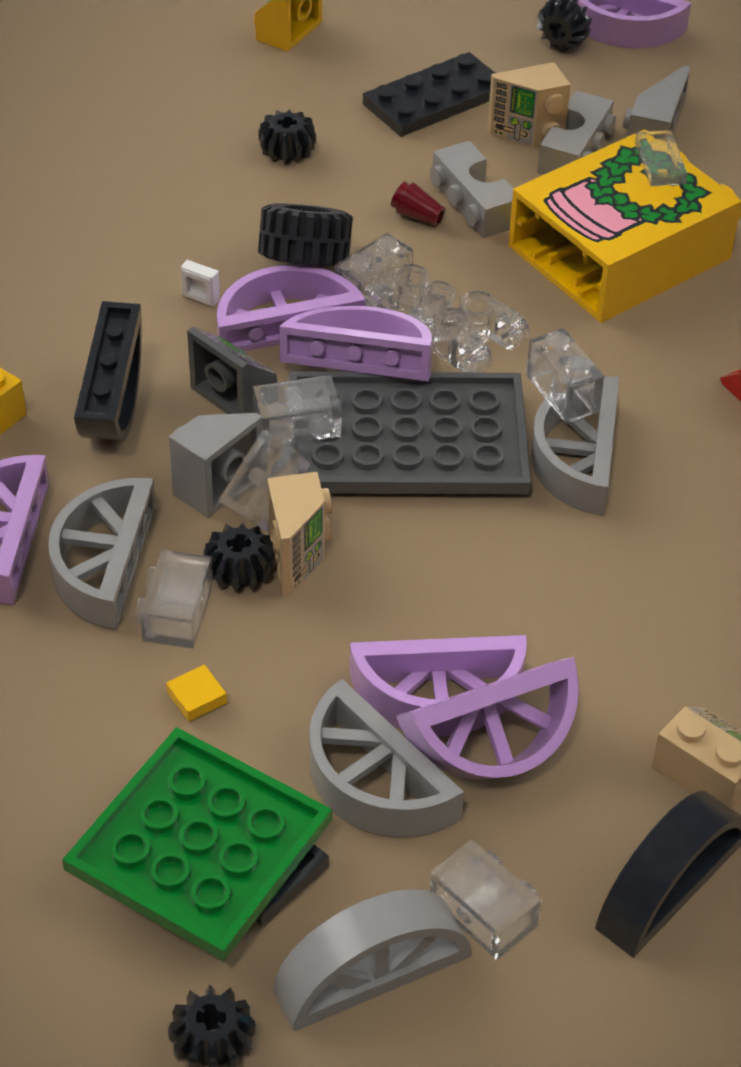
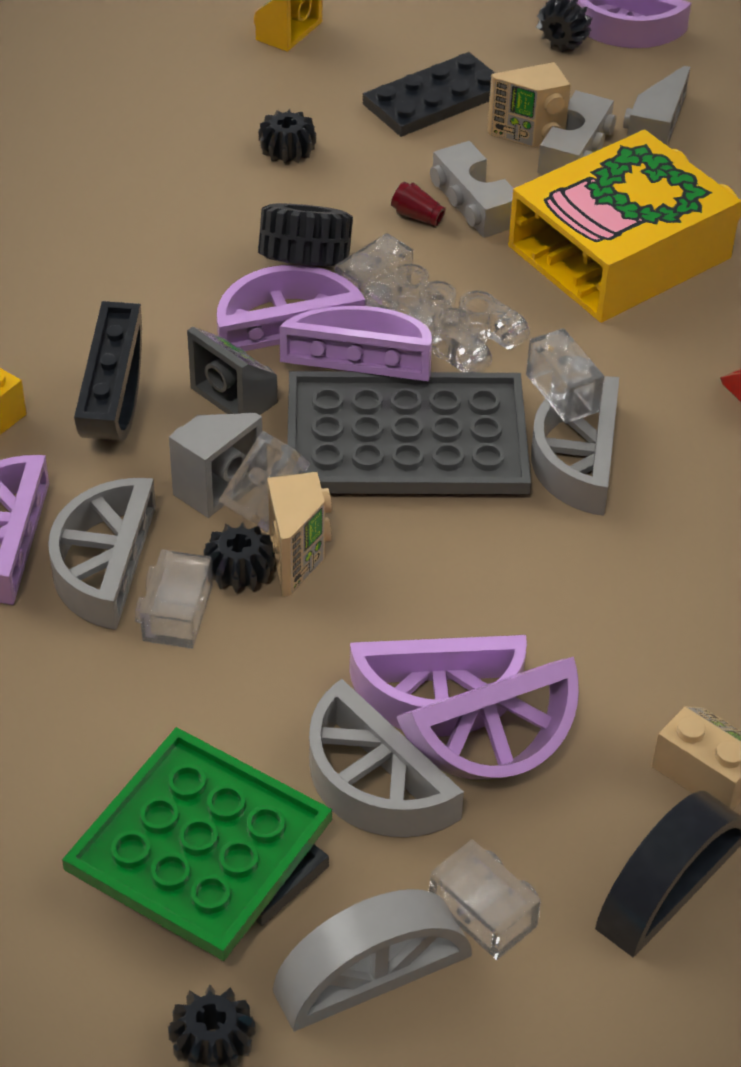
(196, 693): yellow tile -> none
(200, 283): white tile -> none
(299, 409): clear brick -> none
(660, 158): clear tile -> none

